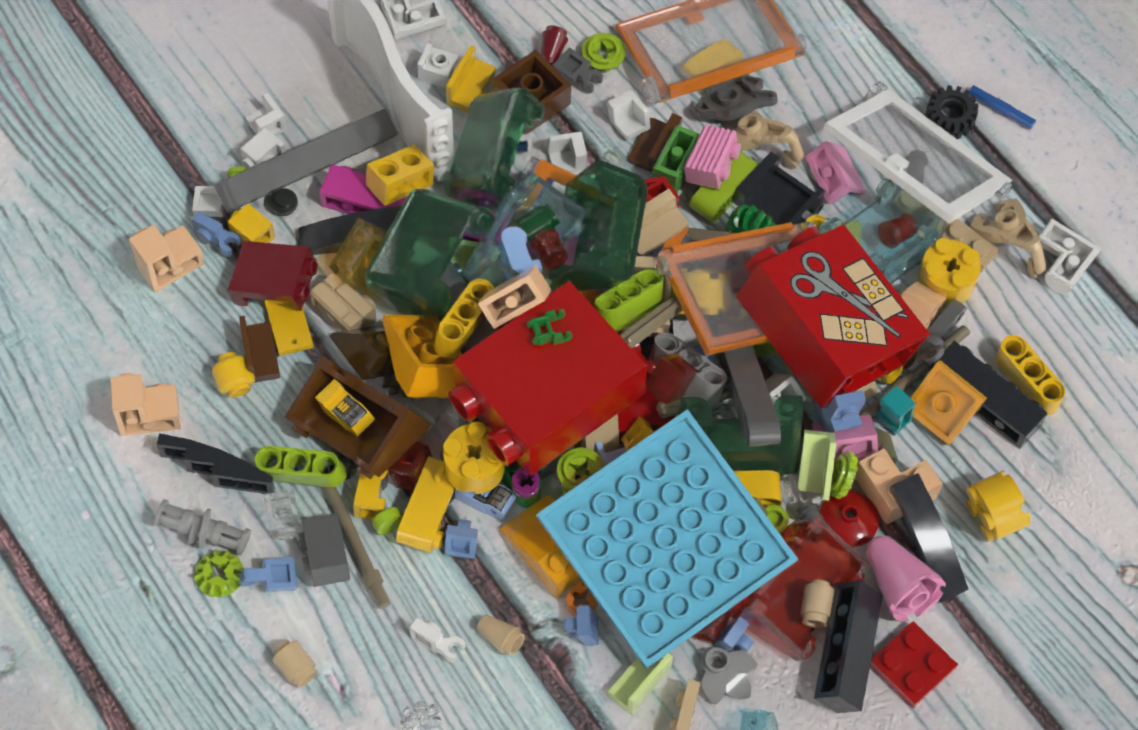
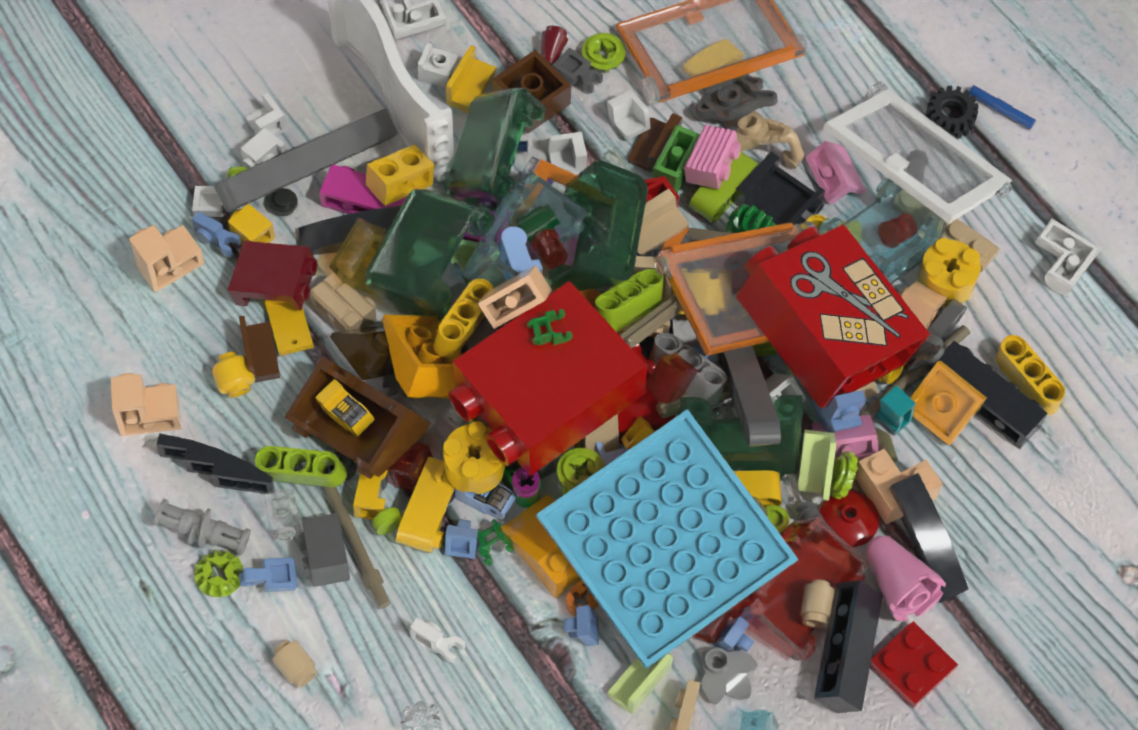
(485, 548): none -> green piece
(502, 635): tan cone -> none
(998, 506): yellow brick -> none
(1013, 228): tan animal -> none

